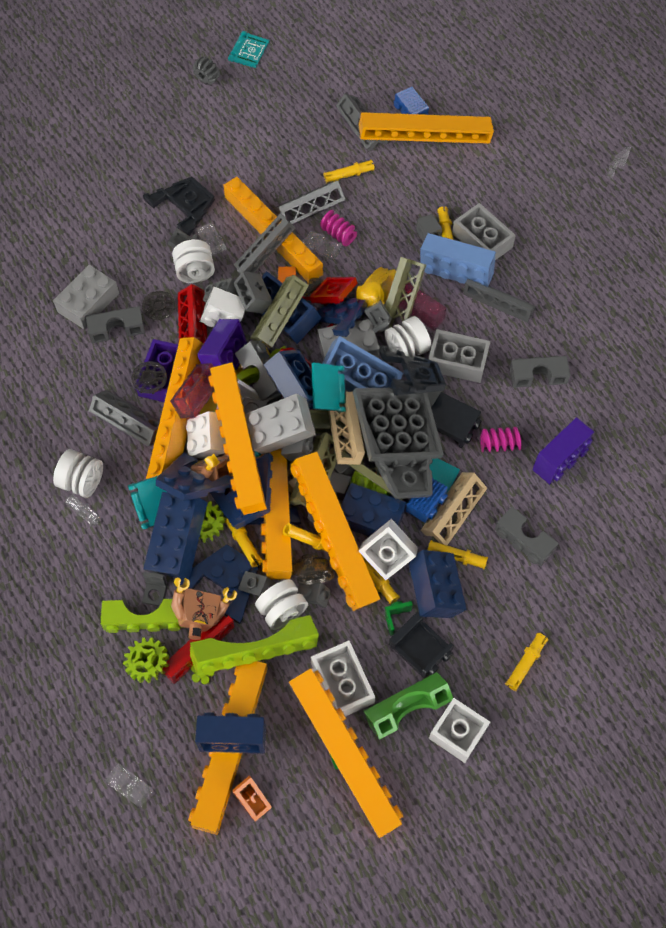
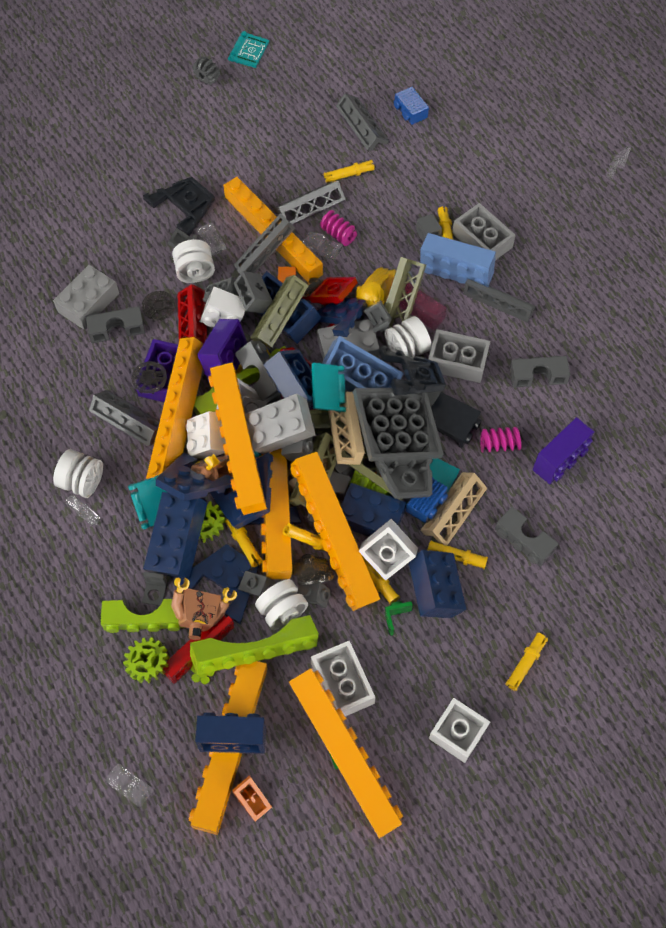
(193, 392): clear pink brick -> none
(420, 646): black panel -> none
(425, 128): light orange brick -> none
(428, 693): bright green arch -> none

